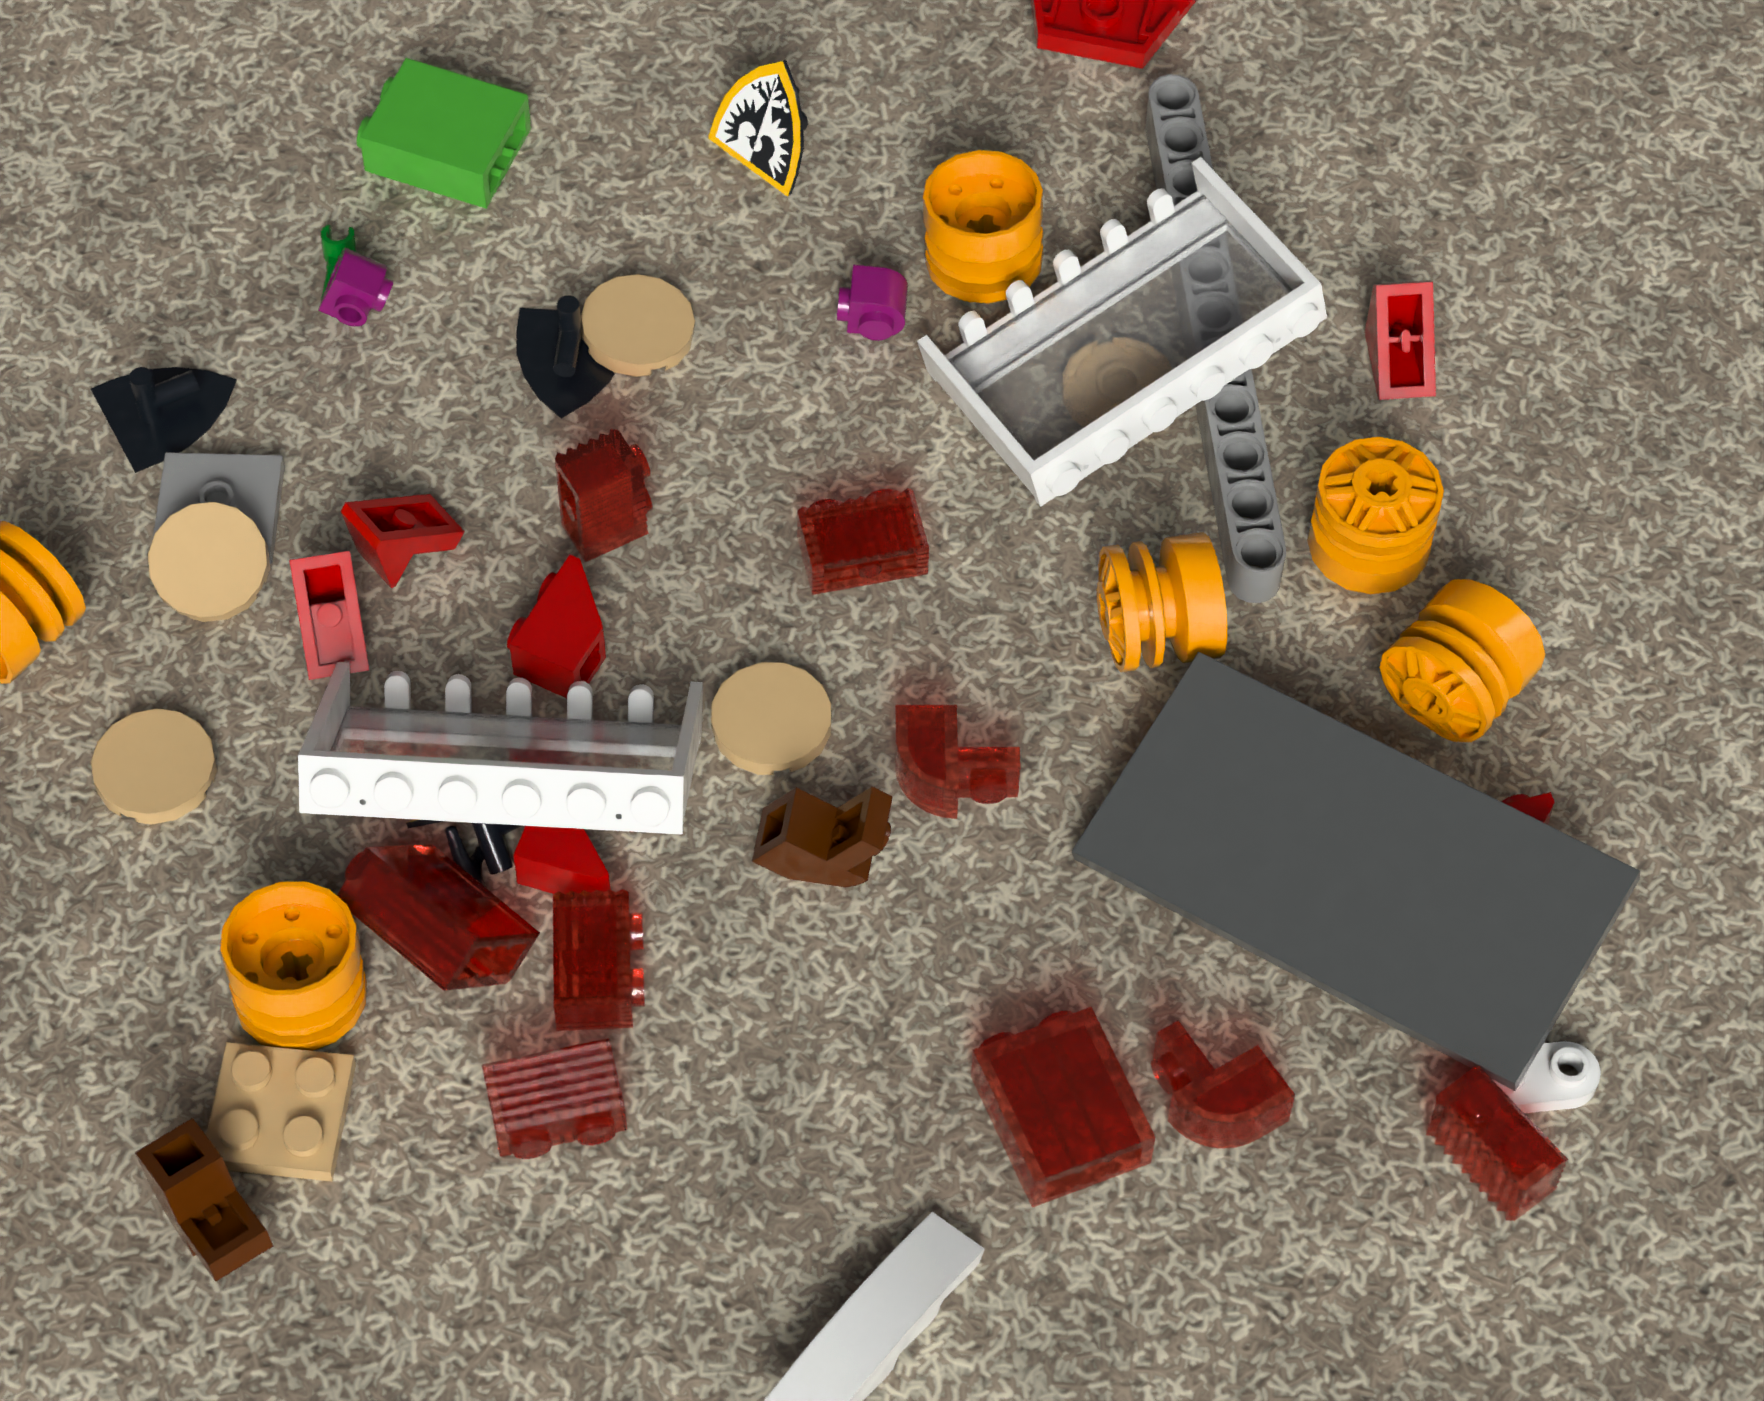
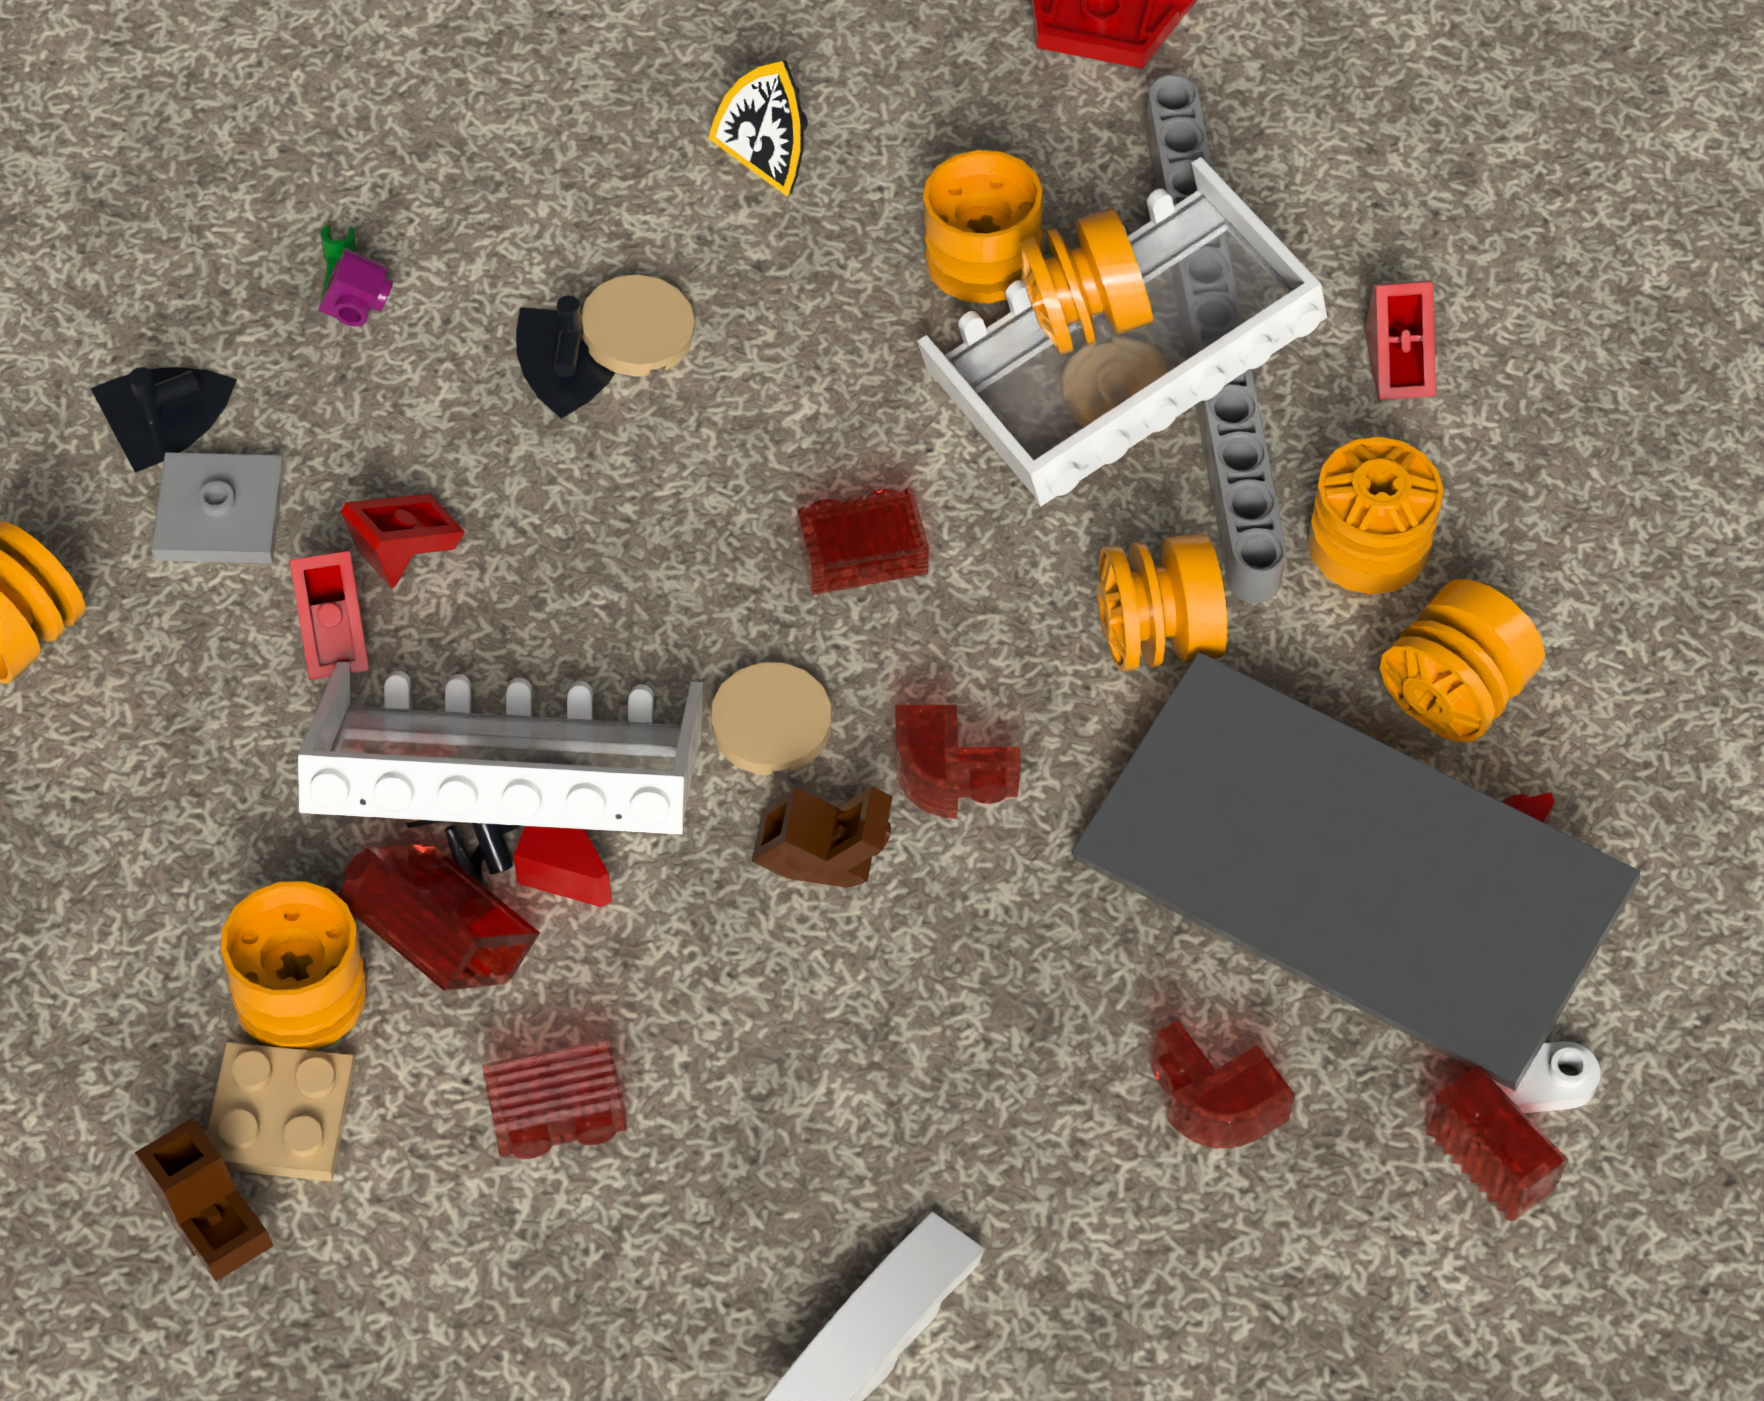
(154, 766): tan tile -> none
(208, 561): tan tile -> none
(444, 132): bright green brick -> none
(562, 633): red slope -> none
(594, 960): clear red brick -> none
(603, 494): clear red brick -> none
(874, 302): magenta plate -> none
(1061, 1105): clear red brick -> none
(1085, 281): none -> light orange wheel

